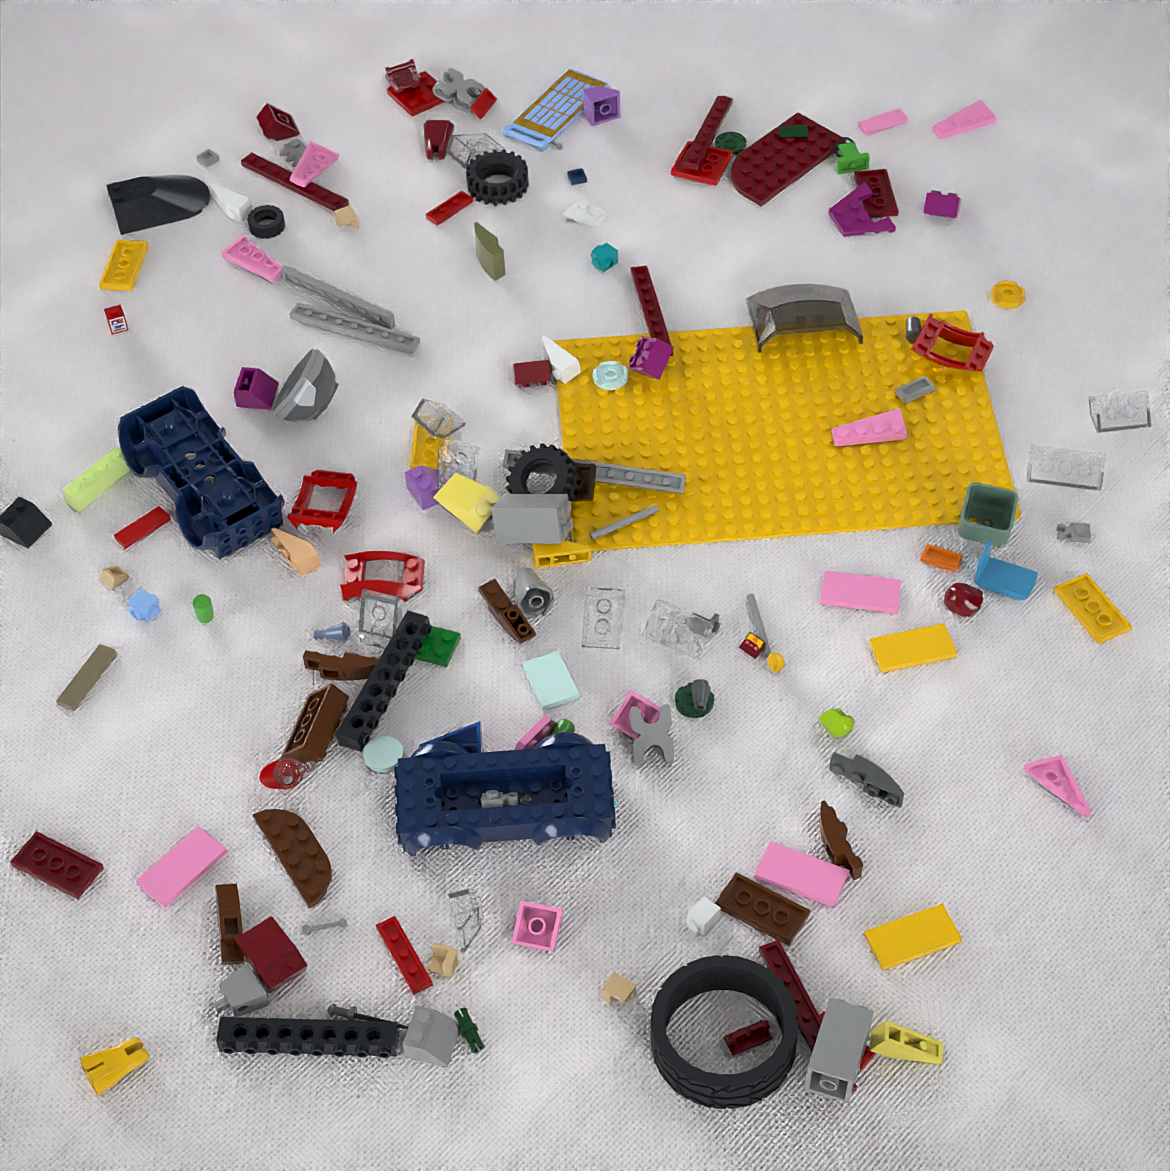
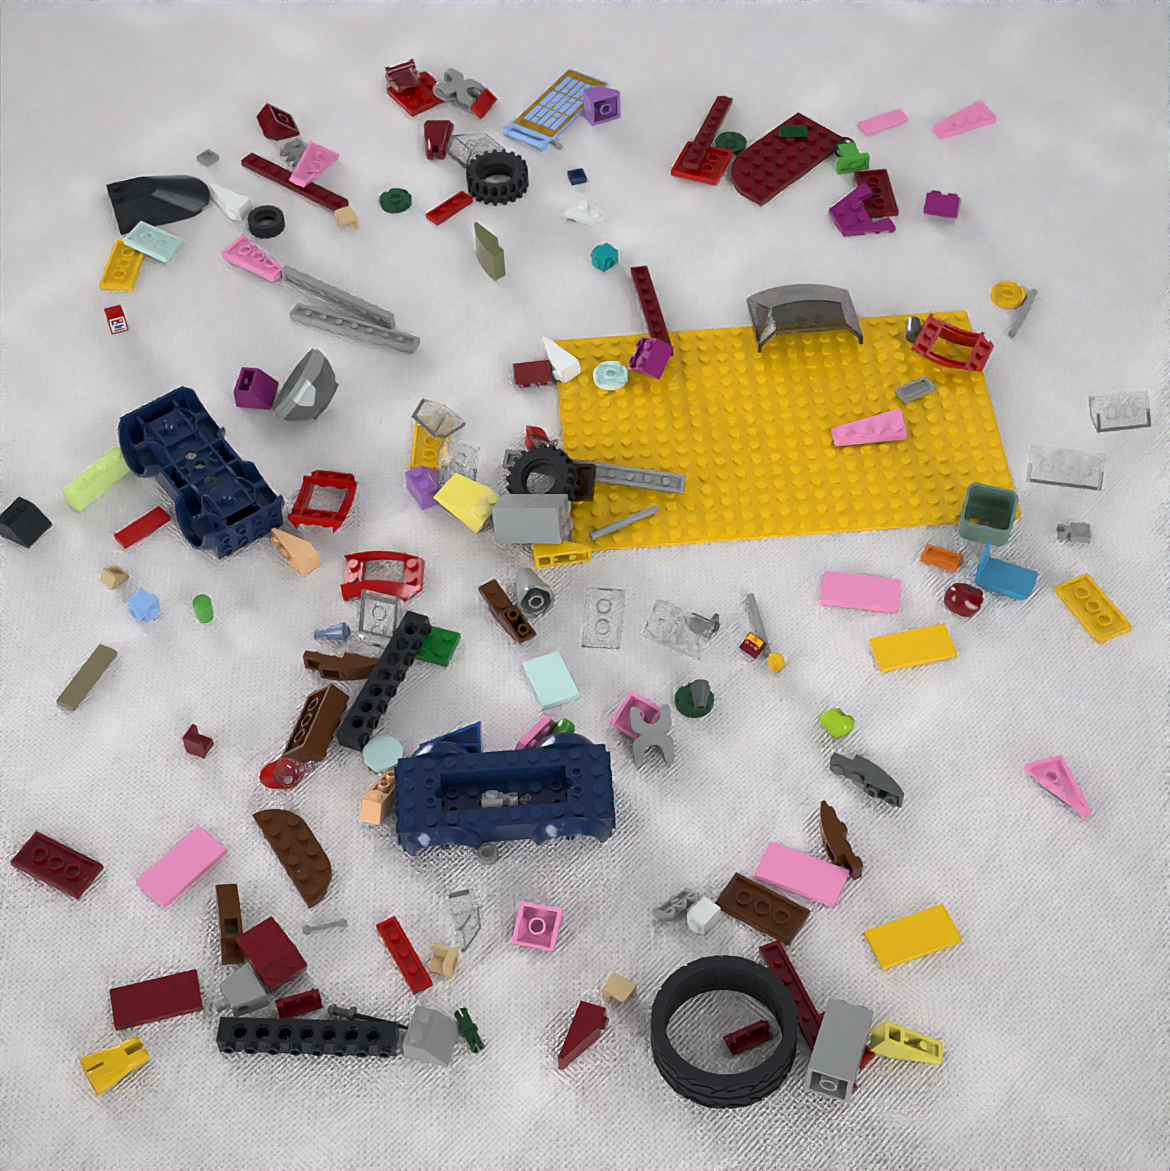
(153, 241): none -> light aqua tile
(156, 999): none -> dark red tile
(196, 743): none -> dark red panel
(299, 1003): none -> dark red hinge
(379, 799): none -> light nougat slope
(395, 200): none -> clear green tile
(487, 854): none -> light grey tile
(536, 436): none -> hair
(583, 1032): none -> dark red slope
(677, 903): none -> light grey plate
(1022, 313): none -> light grey bar

